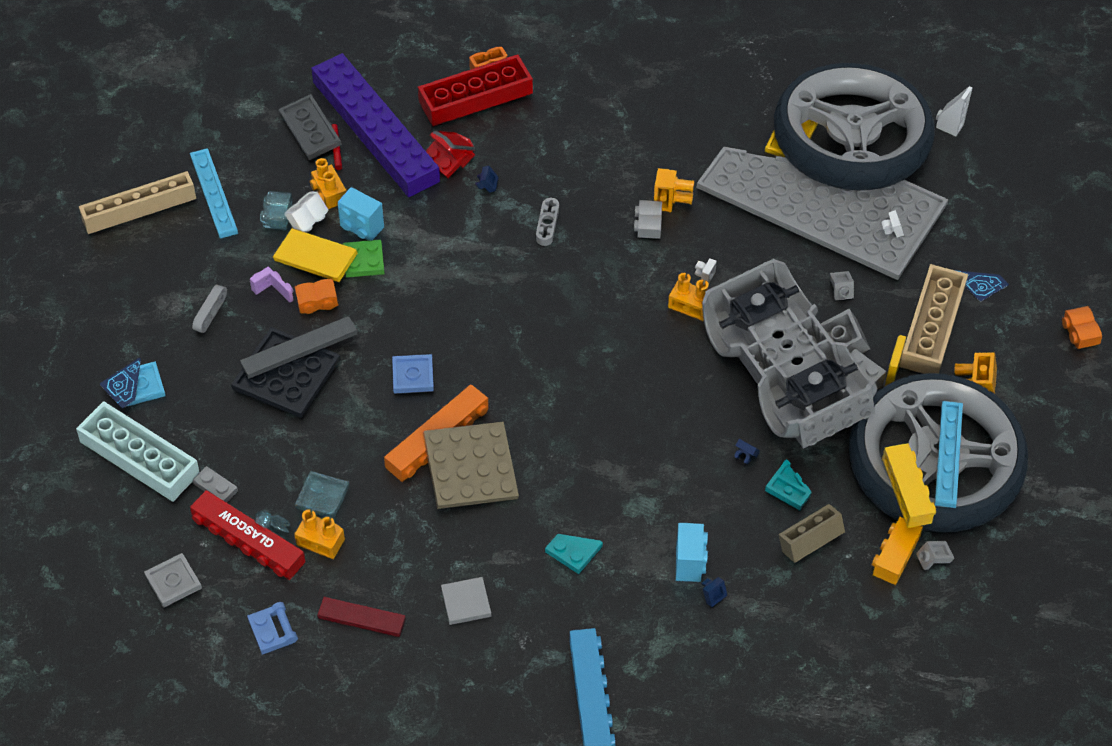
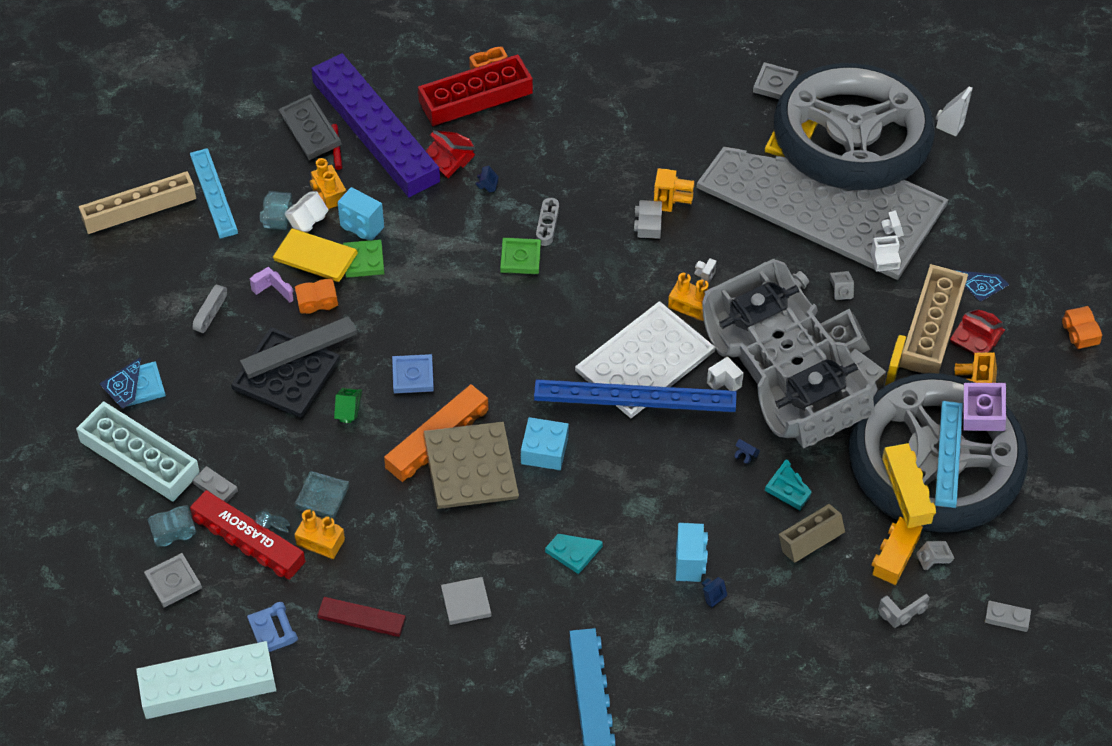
(171, 526): none -> clear light blue brick
(205, 680): none -> light aqua brick
(347, 404): none -> green slope
(520, 256): none -> bright green plate
(544, 443): none -> medium azure brick
(635, 395): none -> blue plate
(648, 352): none -> white plate
(725, 374): none -> white piece
(773, 80): none -> light grey plate
(801, 279): none -> light grey plate
(885, 253): none -> white piece
(890, 611): none -> light grey bracket
(978, 332): none -> red piece
(985, 406): none -> lavender brick
(1007, 616): none -> light grey plate

